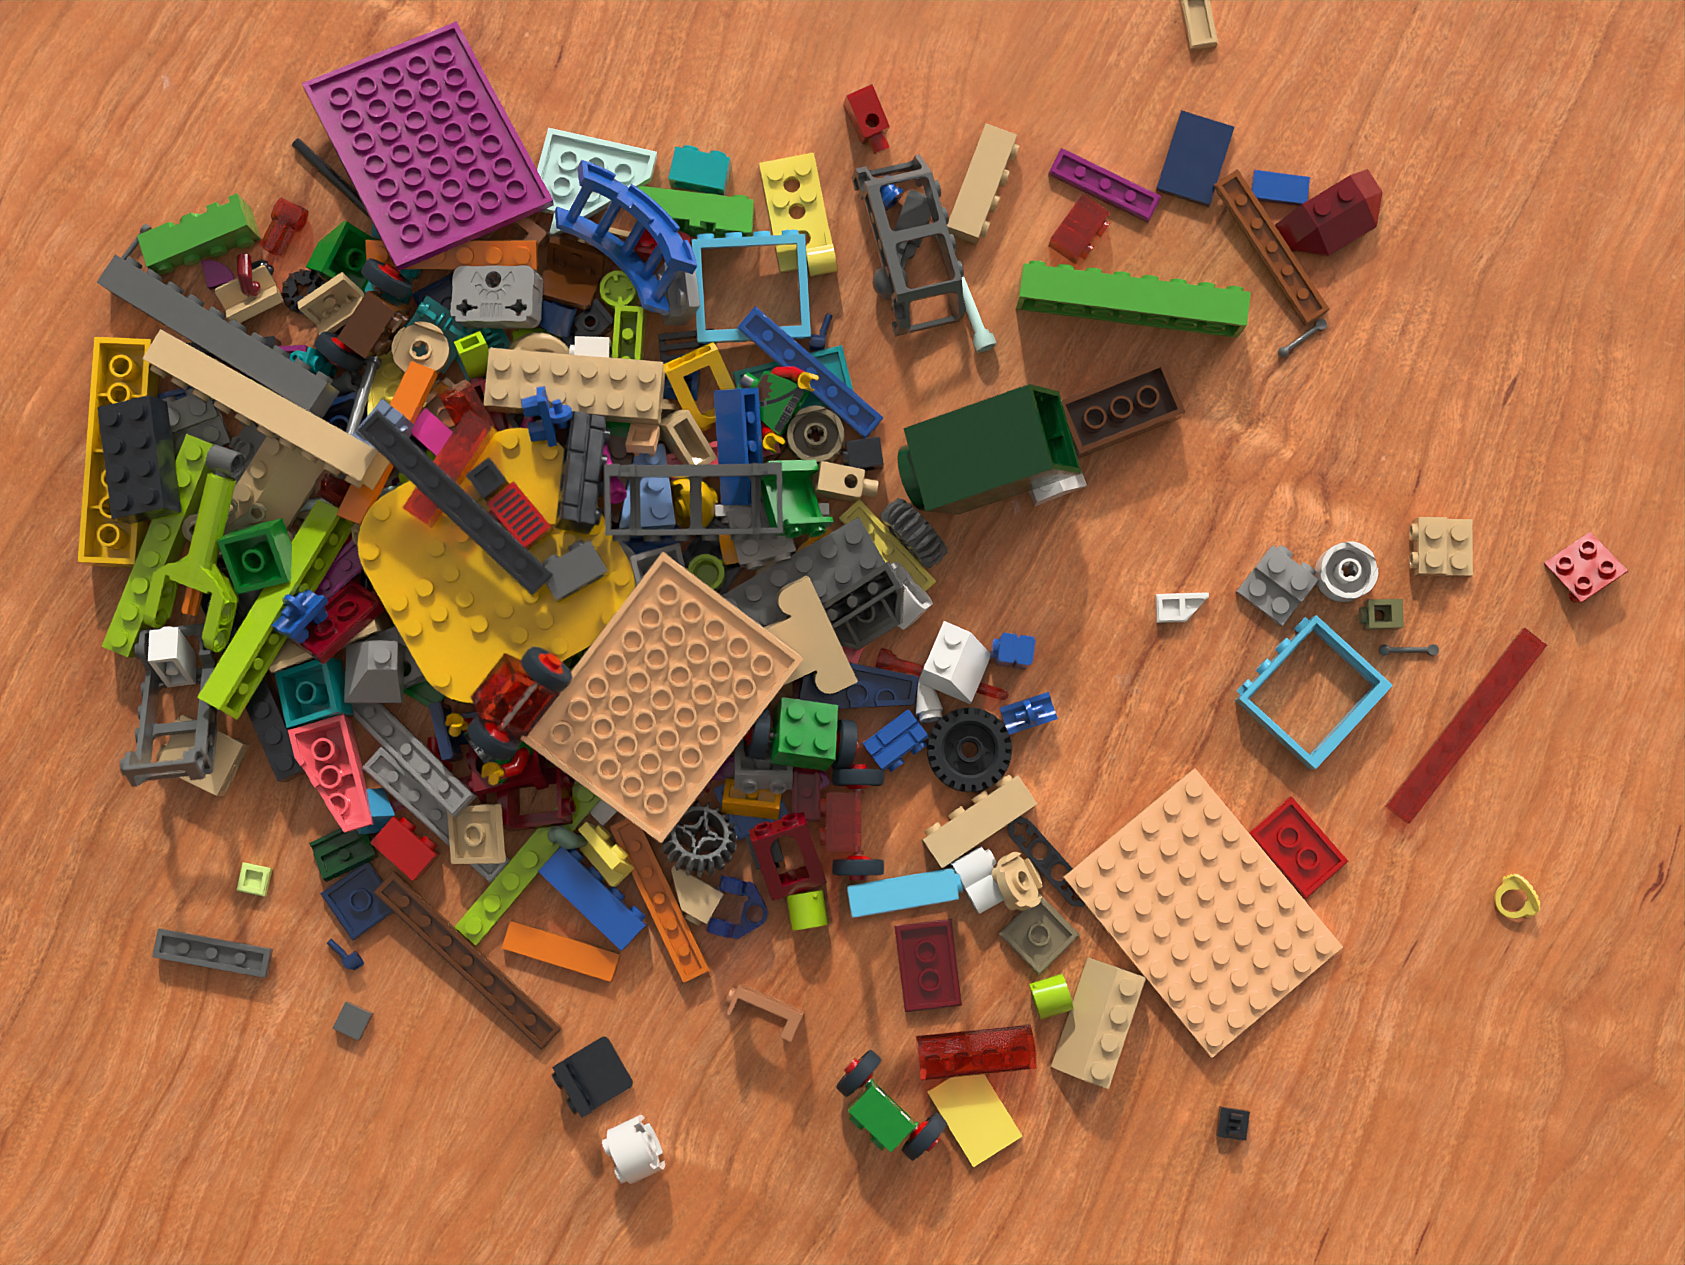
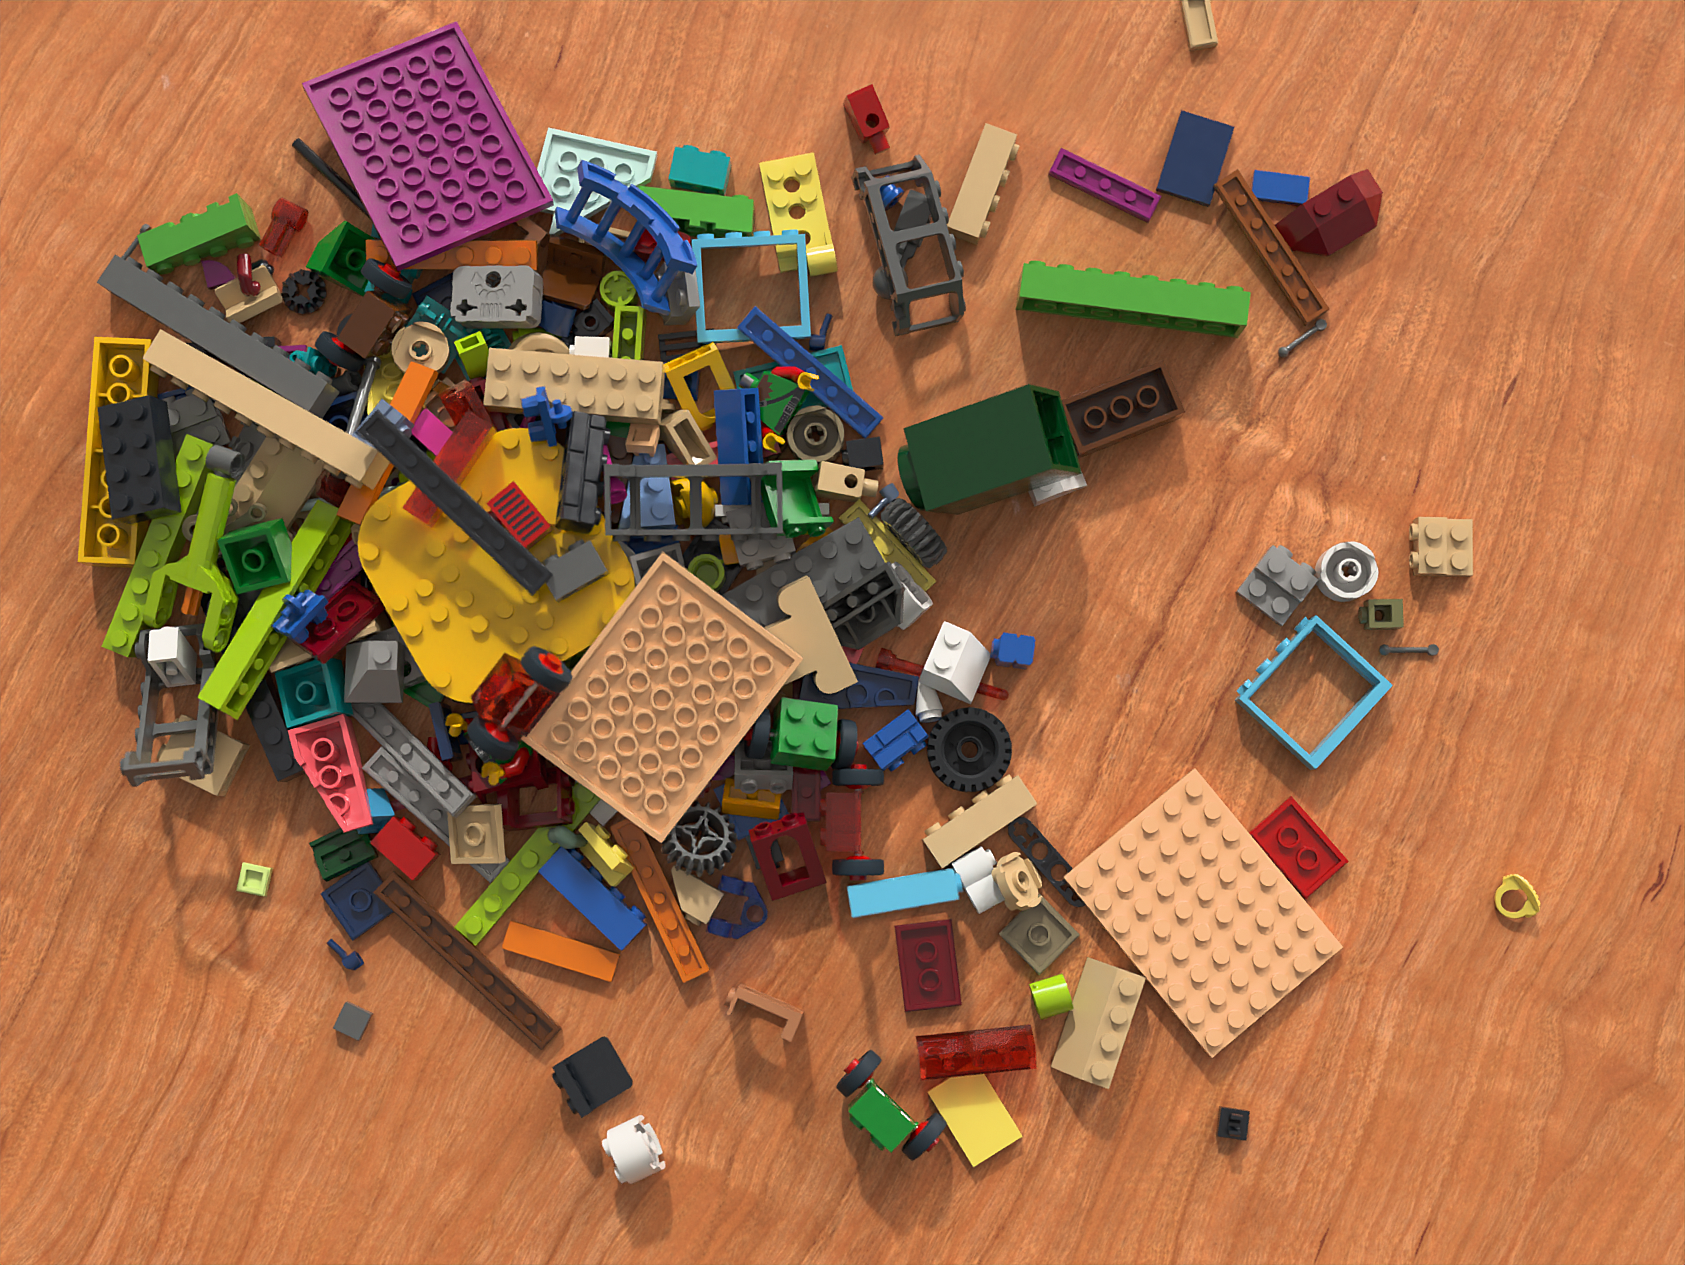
(212, 952): dark grey plate -> none
(332, 303): tan bracket -> none
(487, 479): black brick -> none
(807, 910): lime piece -> none
(889, 495): none -> sand blue hand
(983, 338): light aqua piece -> none
(1028, 713): blue hips -> none
(1079, 229): clear red brick -> none
(1177, 607): white tile -> none
(1466, 725): clear red tile -> none
(1585, 568): hinge -> none

